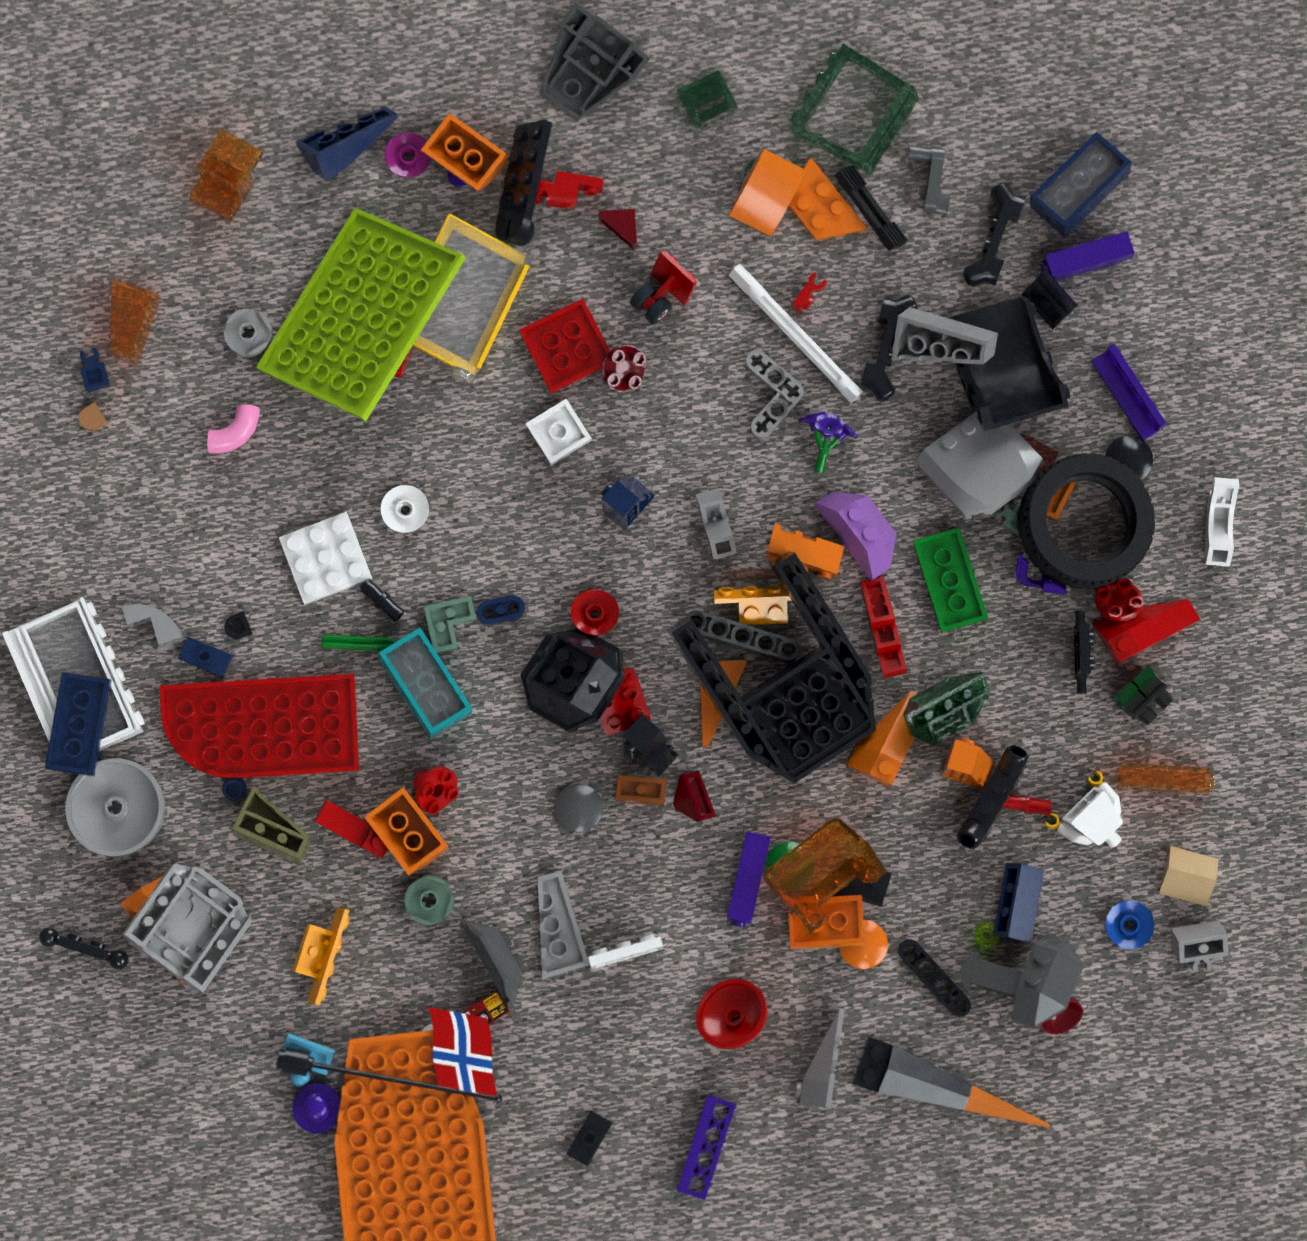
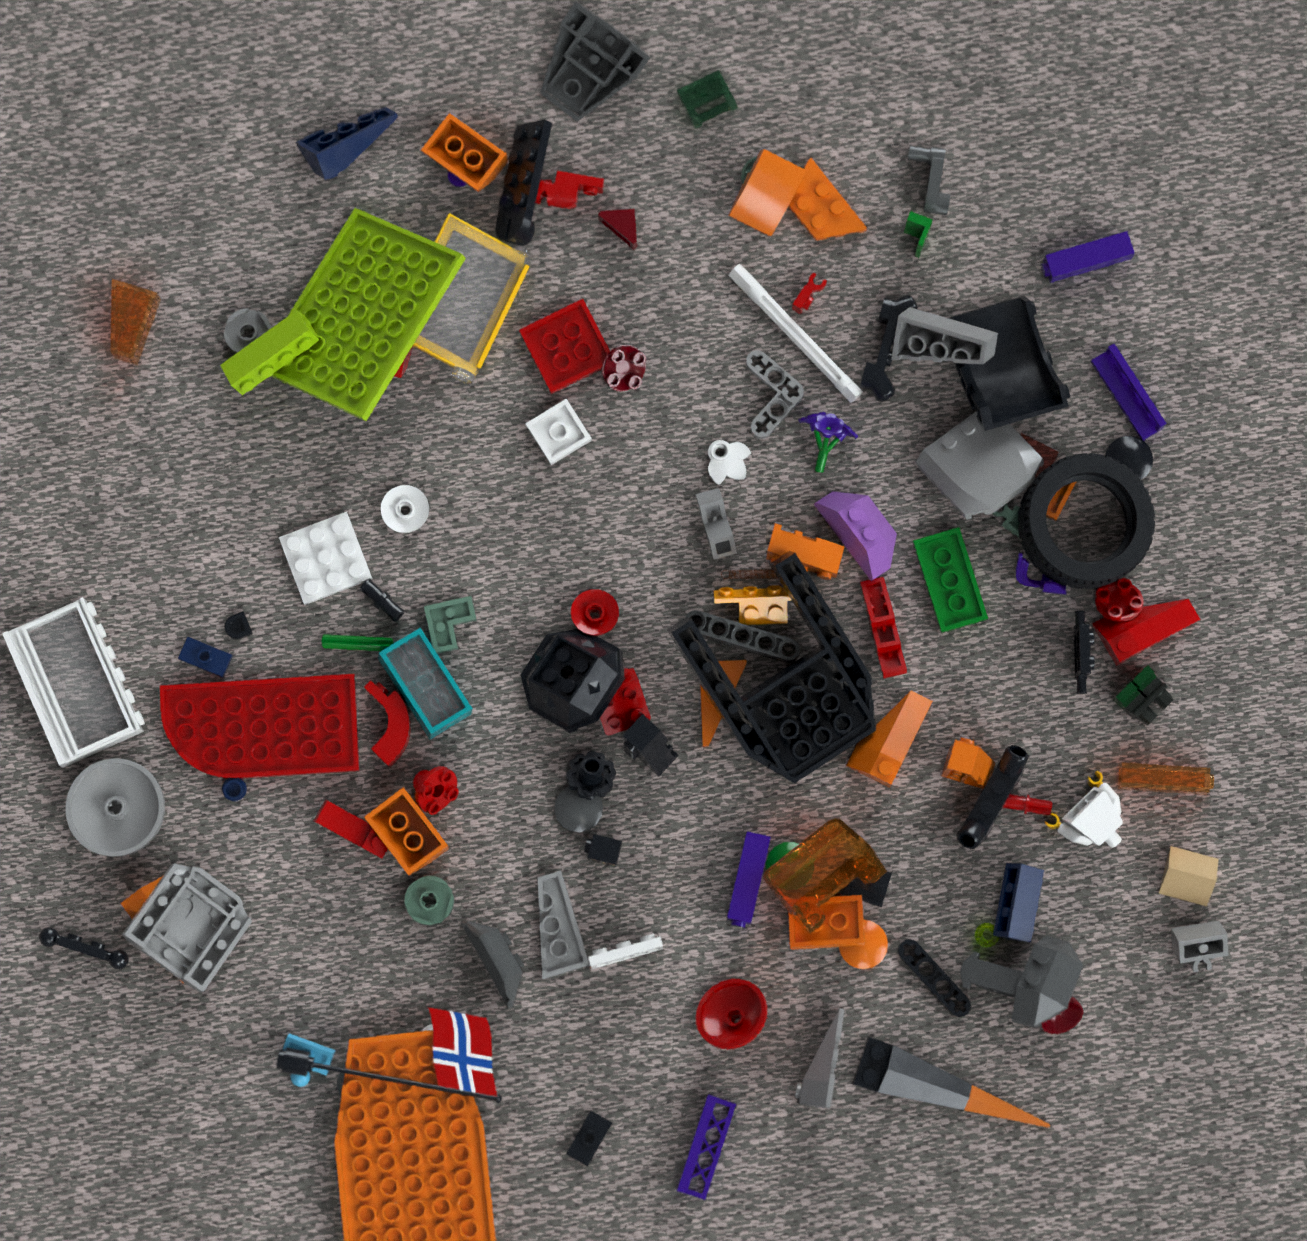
(78, 724): dark blue tile -> none
(92, 418): medium nougat tile -> none
(94, 374): dark blue plate -> none
(165, 628): light grey brick -> none
(226, 175): clear orange bracket -> none
(236, 433): bright pink cylinder -> none
(269, 352): none -> lime brick
(270, 829): olive wedge -> none
(316, 1108): dark purple plate -> none
(318, 953): light orange bracket -> none
(398, 732): none -> red arch
(402, 145): magenta dish -> none
(490, 1007): tile -> none
(500, 609): dark blue plate -> none
(591, 775): none -> black plant
(603, 849): none -> black brick
(625, 501): dark blue wedge -> none
(640, 790): dark orange panel -> none
(673, 280): red plate -> none
(692, 798): dark red slope -> none
(729, 464): none -> white plate
(886, 129): clear green windscreen -> none
(889, 232): black container -> none
(919, 227): none -> green panel
(946, 707): clear green wedge -> none
(989, 268): black plate -> none
(1050, 299): black plate -> none
(1080, 184): brick -> none
(1142, 924): blue dish -> none
(1219, 522): white arch -> none

